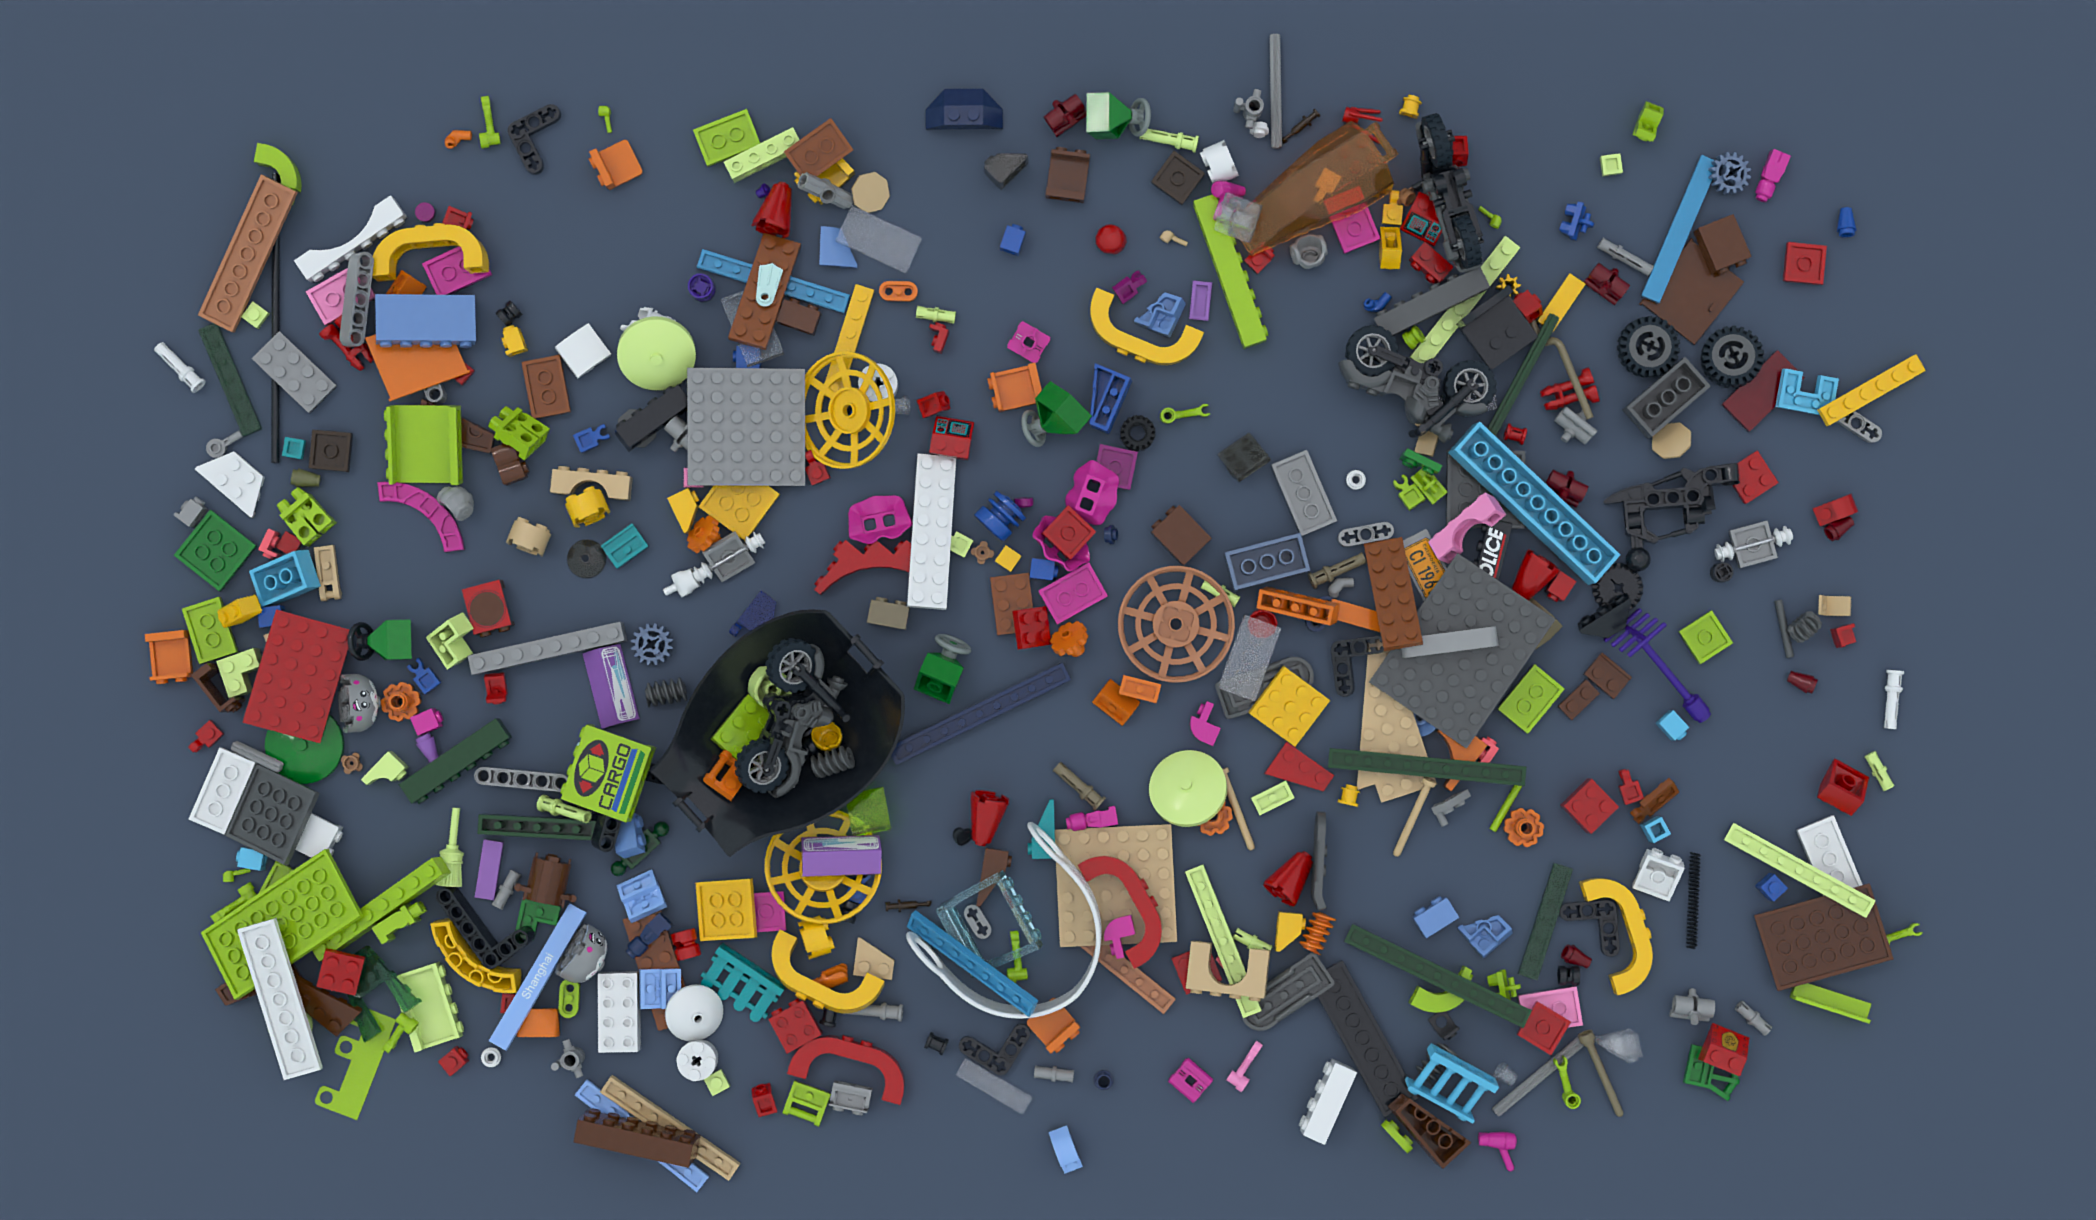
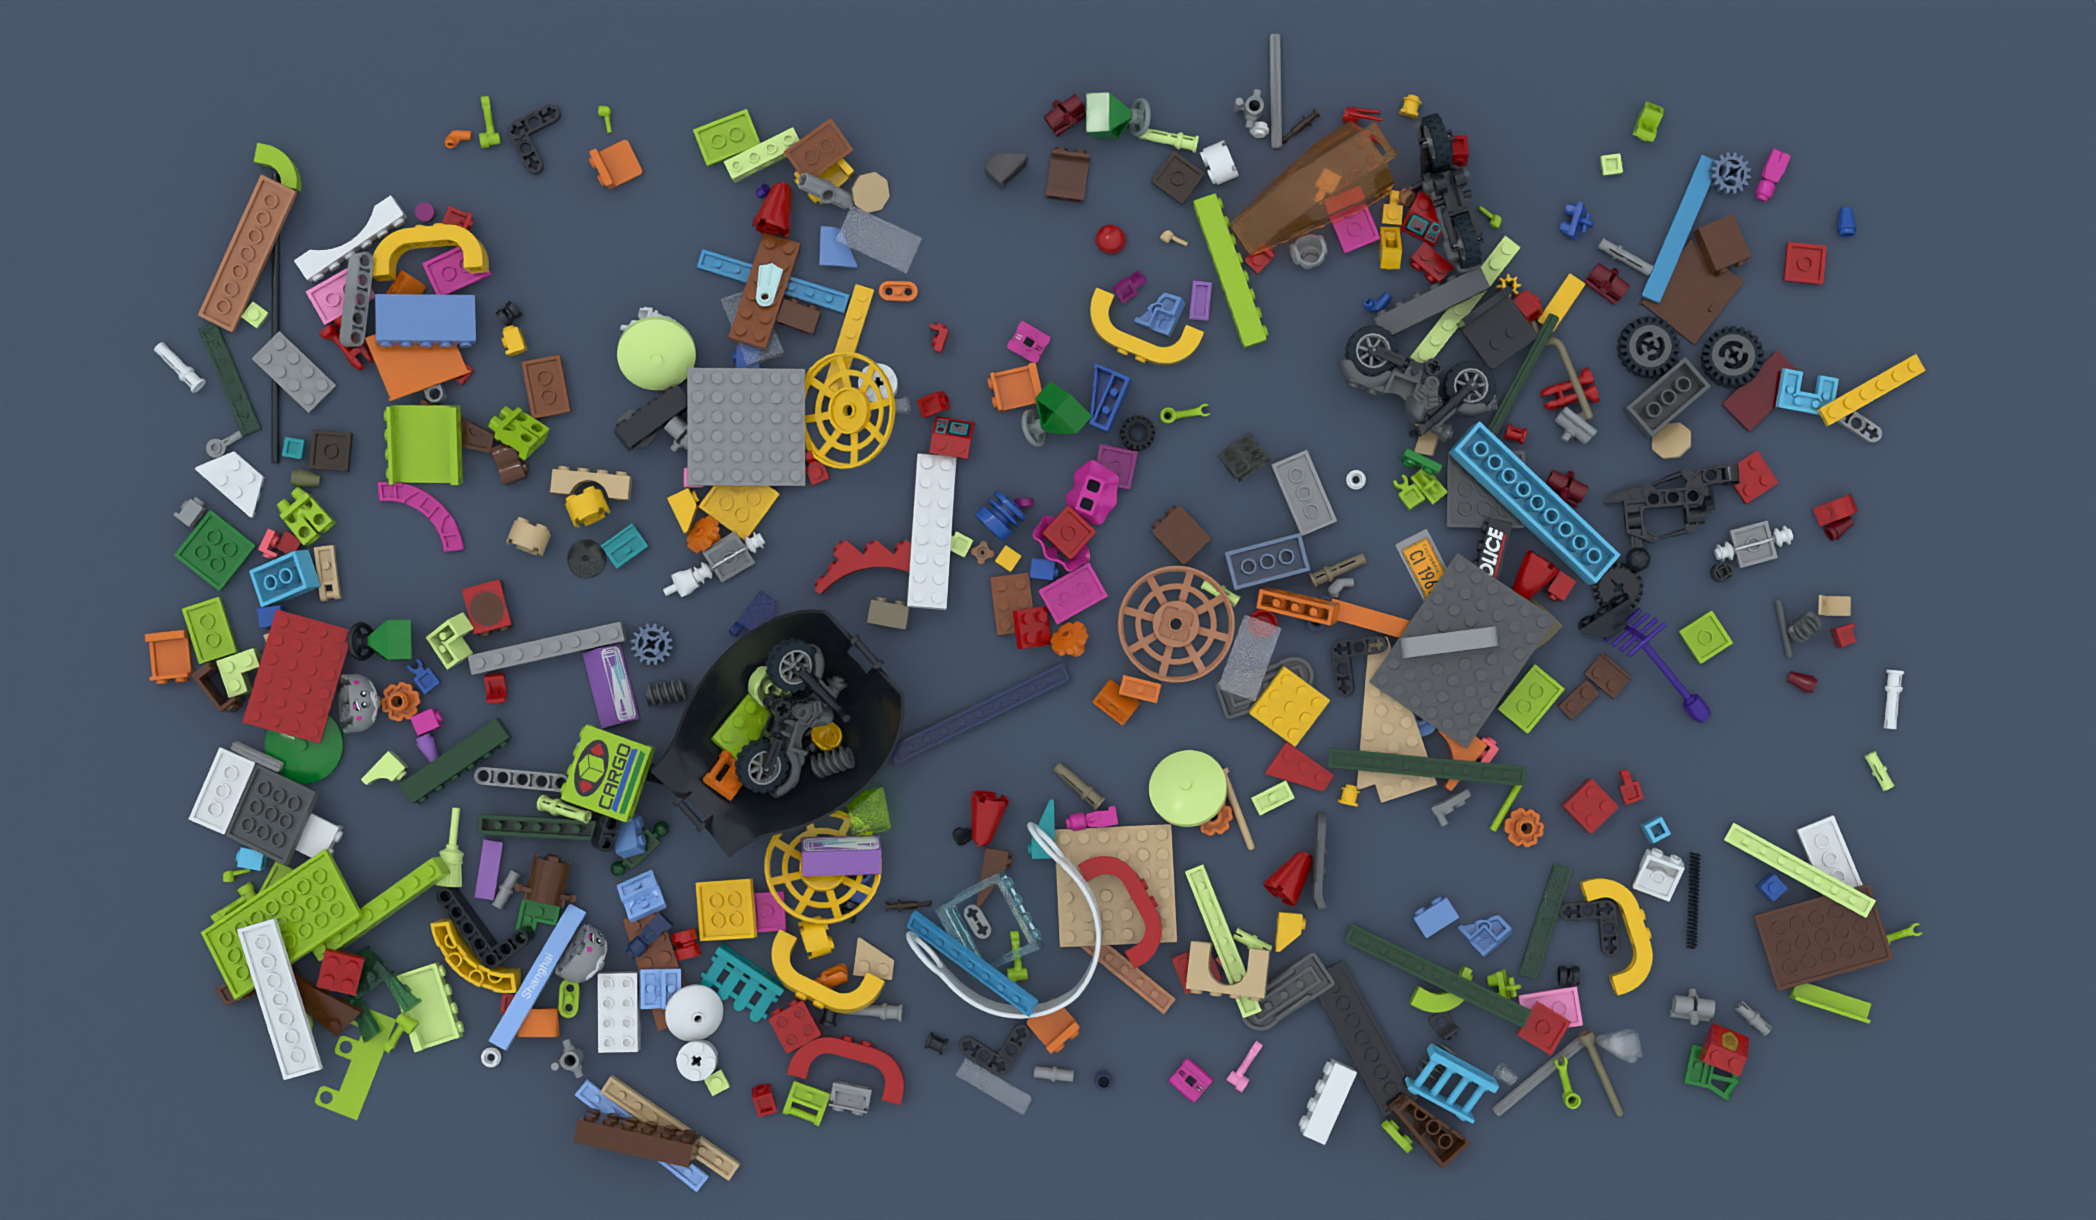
(208, 735): red plate -> none
(239, 611): yellow brick -> none
(348, 768): medium nougat plate -> none
(407, 916): lime hips -> none
(454, 1060): red bracket -> none
(457, 500): light grey hair -> none
(583, 350): white slope -> none
(589, 439): blue plate -> none
(701, 287): dark purple wheel -> none
(876, 508): dark pink piece -> none
(935, 314): yellowish green pin -> none
(942, 671): green piece -> none
(964, 111): dark blue wedge -> none
(1013, 239): blue brick -> none
(1065, 1149): light blue brick -> none
(1110, 534): dark blue plate -> none
(1116, 930): dark pink brick -> none
(1200, 728): dark pink brick -> none
(1219, 189): dark pink piece -> none
(1237, 217): clear plate -> none
(1316, 932): orange piece -> none
(1379, 526): light grey beam -> none
(1393, 594): dark orange plate -> none
(1413, 337): lime wheel -> none
(1428, 783): tan bar -> none
(1449, 540): bright pink arch -> none
(1501, 1140): dark pink piece -> none
(1573, 955): dark red cone -> none
(1655, 800): dark orange plate -> none
(1672, 725): medium azure brick -> none
(1843, 787): red slope -> none

